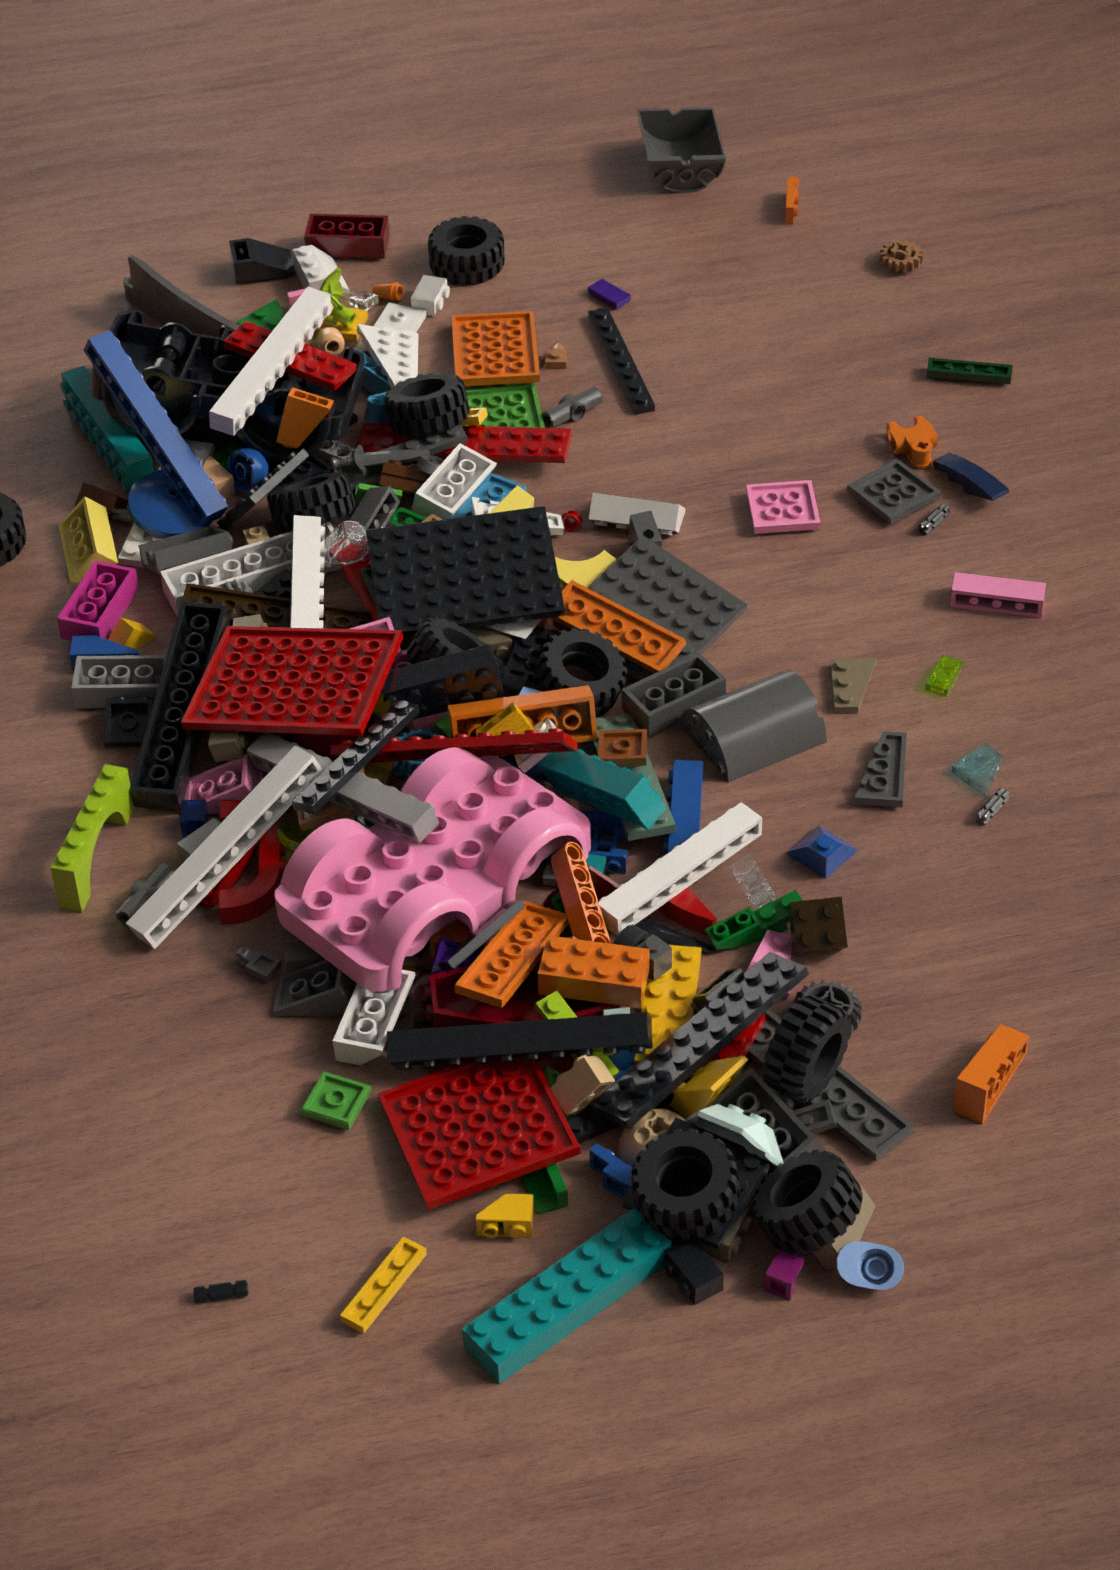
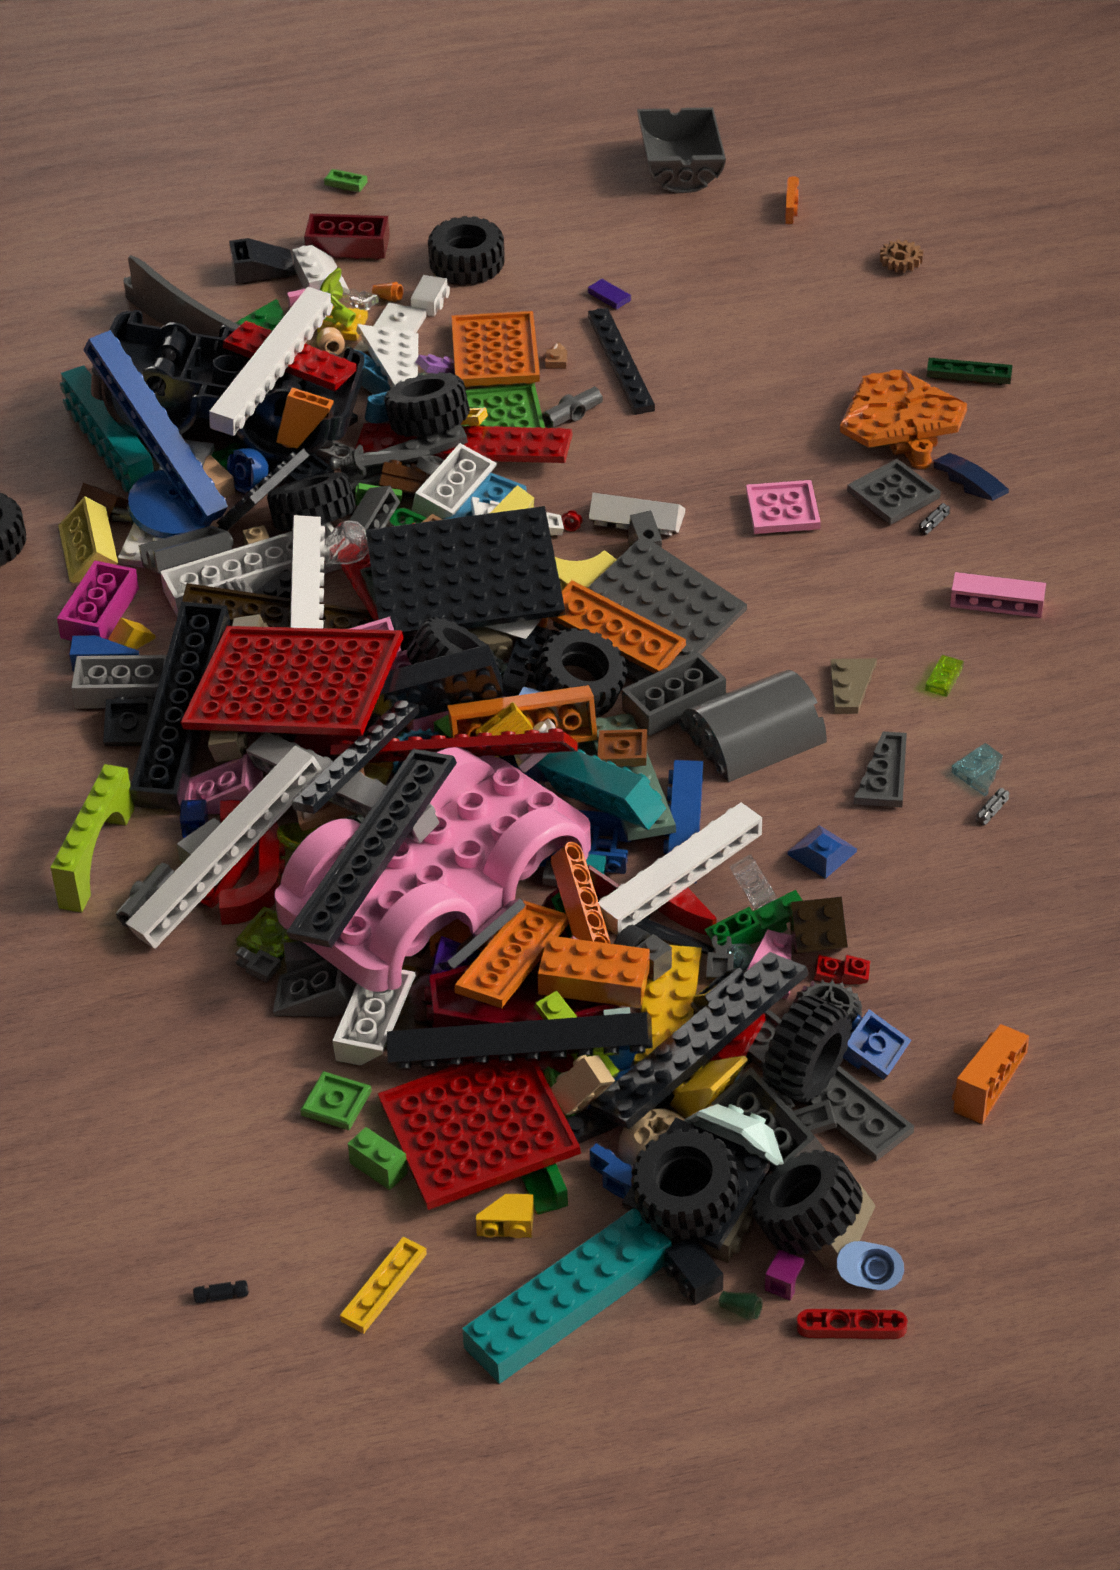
(265, 934): none -> clear neon green plate
(345, 180): none -> bright green plate
(371, 848): none -> black plate
(377, 1158): none -> bright green brick
(434, 365): none -> medium lavender plate
(720, 960): none -> dark grey plate
(742, 955): none -> clear light blue slope
(742, 1304): none -> clear green cone
(849, 971): none -> red slope
(852, 1329): none -> red beam
(875, 1044): none -> blue plate
(899, 405): none -> orange plate

